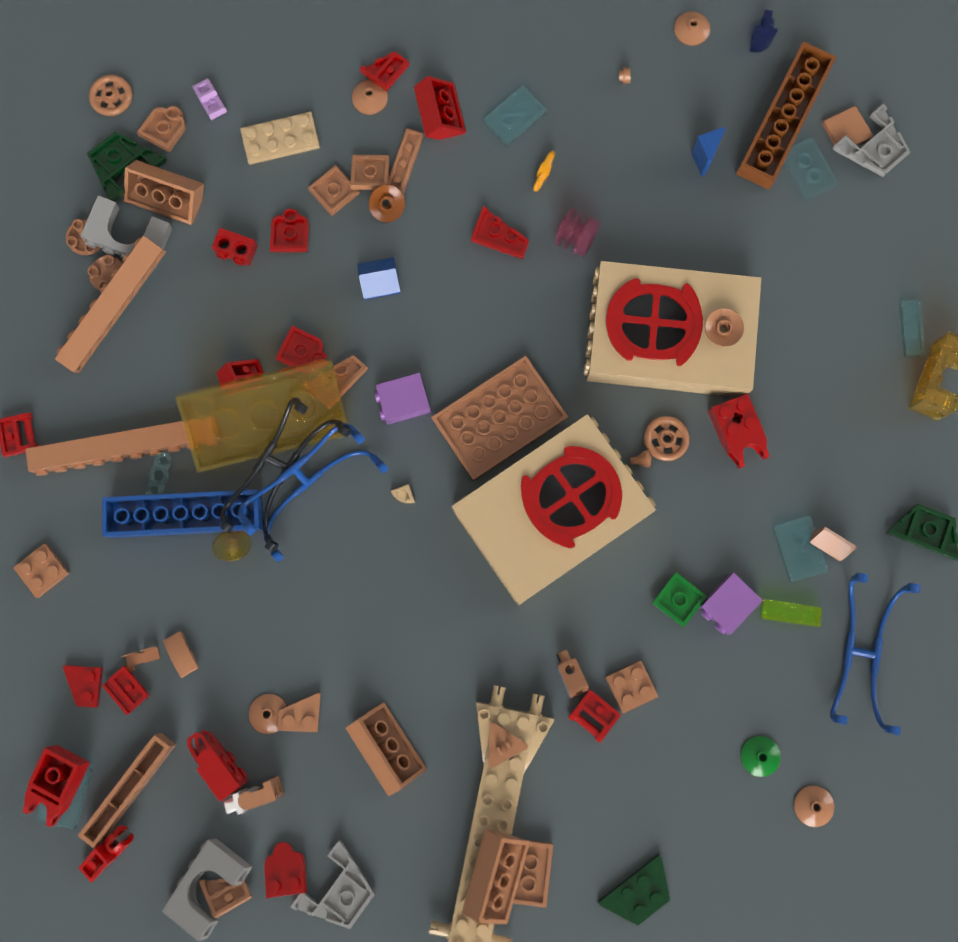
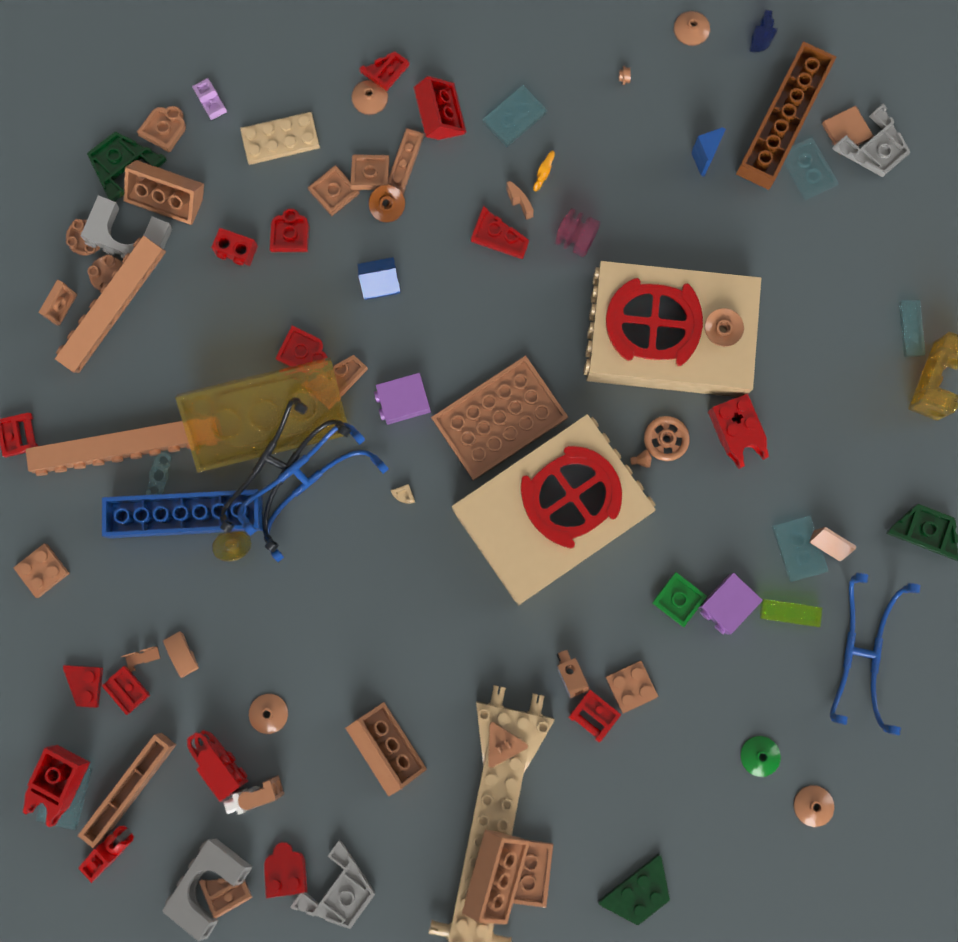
(58, 303): none -> nougat tile
(111, 109): nougat plate -> none
(238, 370): red slope -> none
(300, 715): nougat wing -> none
(518, 197): none -> nougat slope

